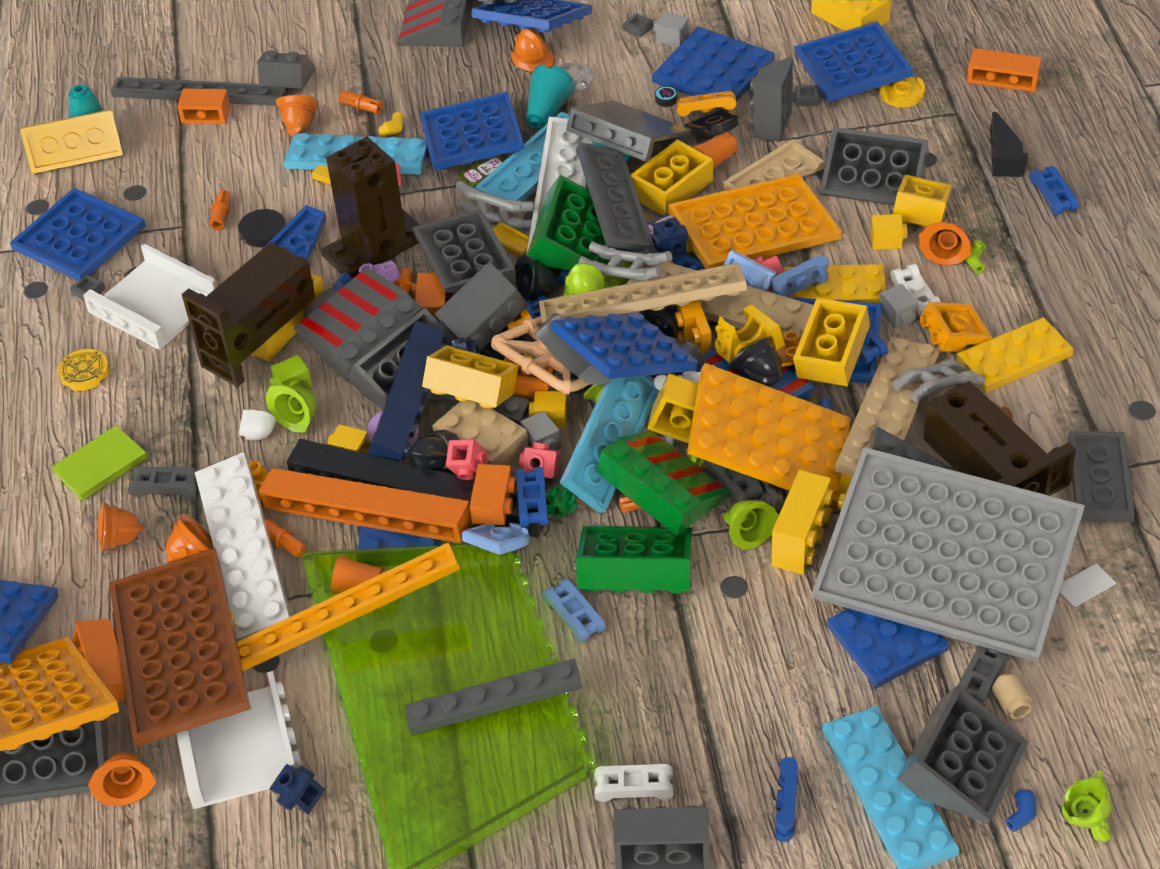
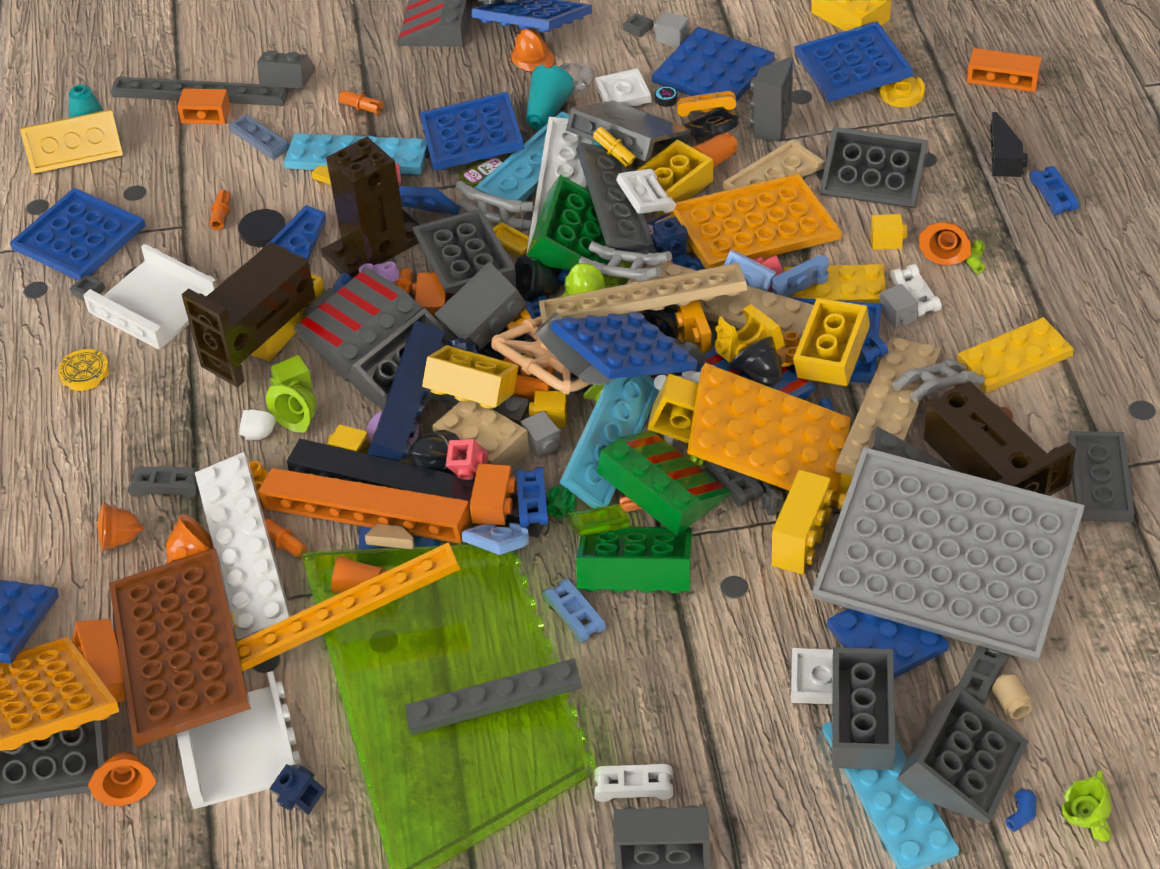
(99, 462): lime tile -> none
(259, 136): none -> sand blue tile
(297, 112): orange piece -> none
(389, 537): none -> tan tile
(393, 126): yellow arm -> none
(427, 199): none -> blue wing
(549, 459): coral brick -> none
(598, 520): none -> clear neon green tile
(614, 146): none -> yellow axle
(624, 87): none -> white plate
(645, 191): none -> white plate
(750, 523): lime piece -> none
(786, 799): blue plate -> none
(807, 95): dark grey tile -> none
(811, 676): none -> white plate
(863, 709): none -> dark grey brick
(921, 201): yellow slope -> none
(953, 325): light orange plate -> none
(1086, 585): white sticker -> none

